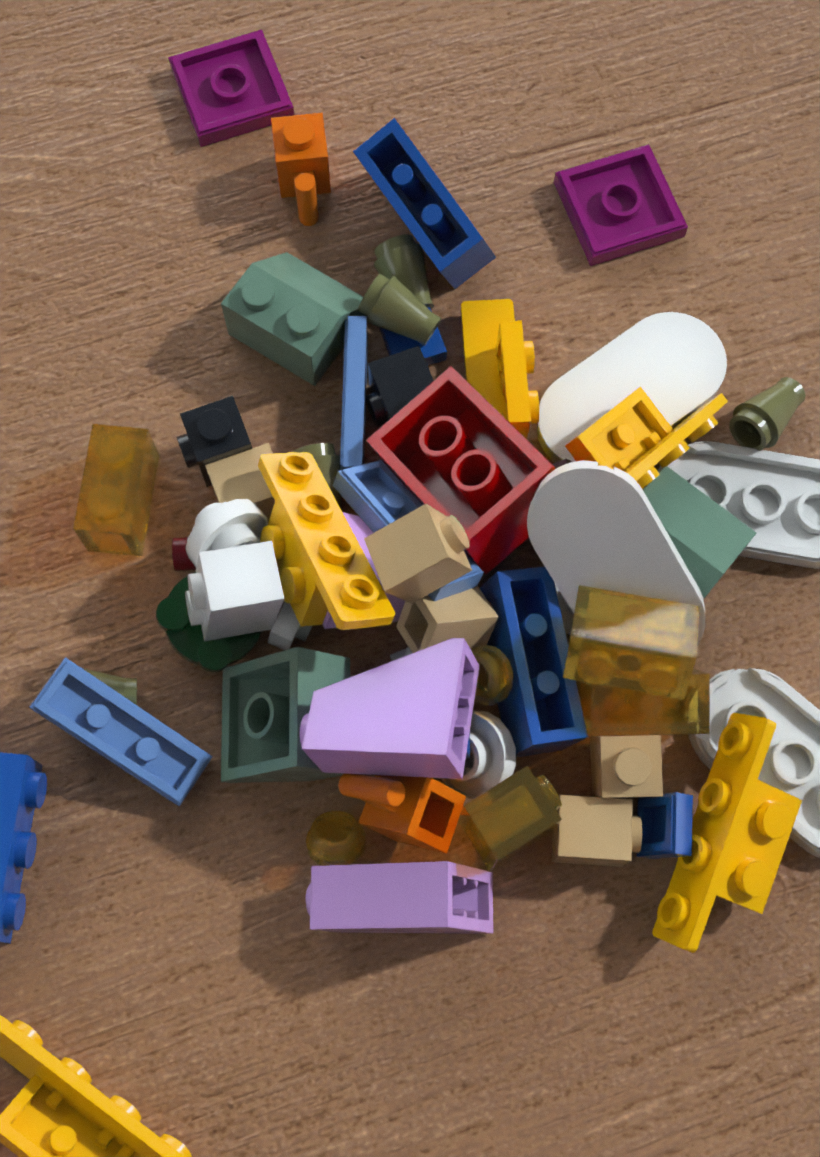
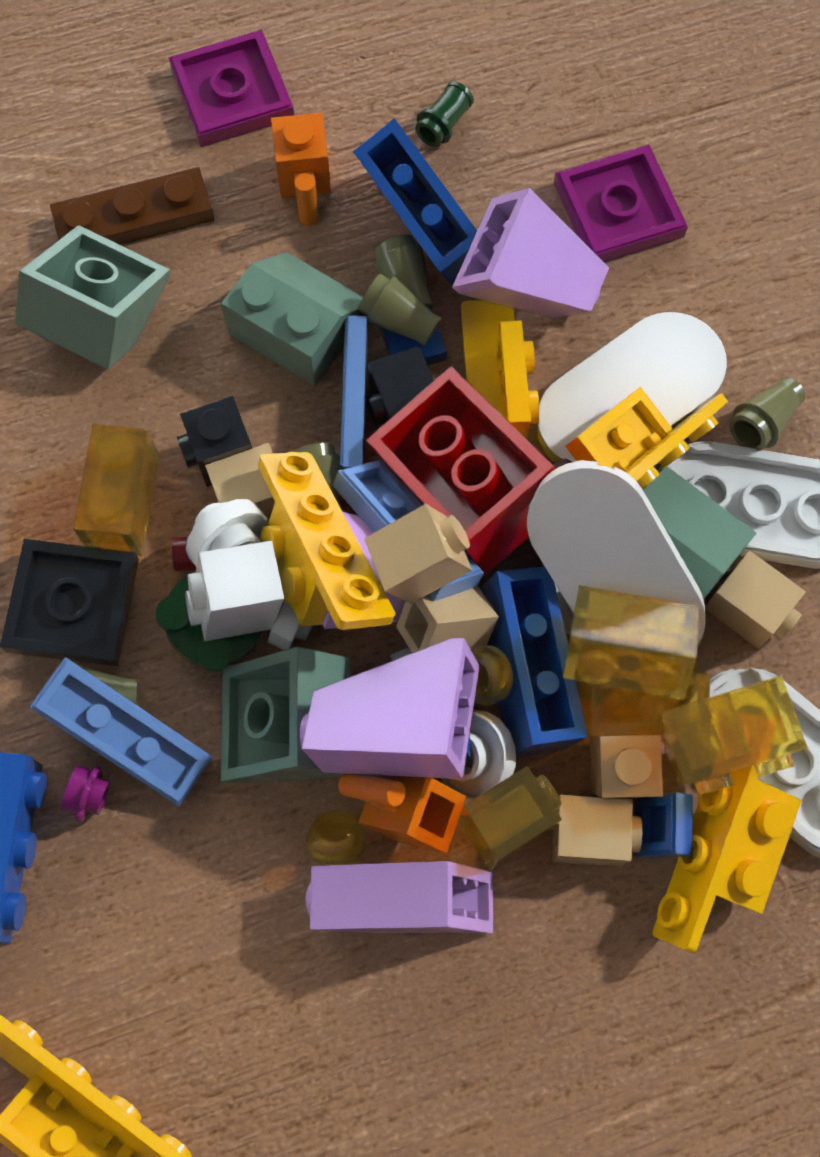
(70, 602): none -> black plate
(85, 792): none -> magenta plate
(89, 295): none -> sand green slope
(138, 208): none -> reddish brown plate
(436, 123): none -> dark green pin
(530, 260): none -> lavender slope
(731, 734): none -> clear yellow brick
(757, 601): none -> tan brick

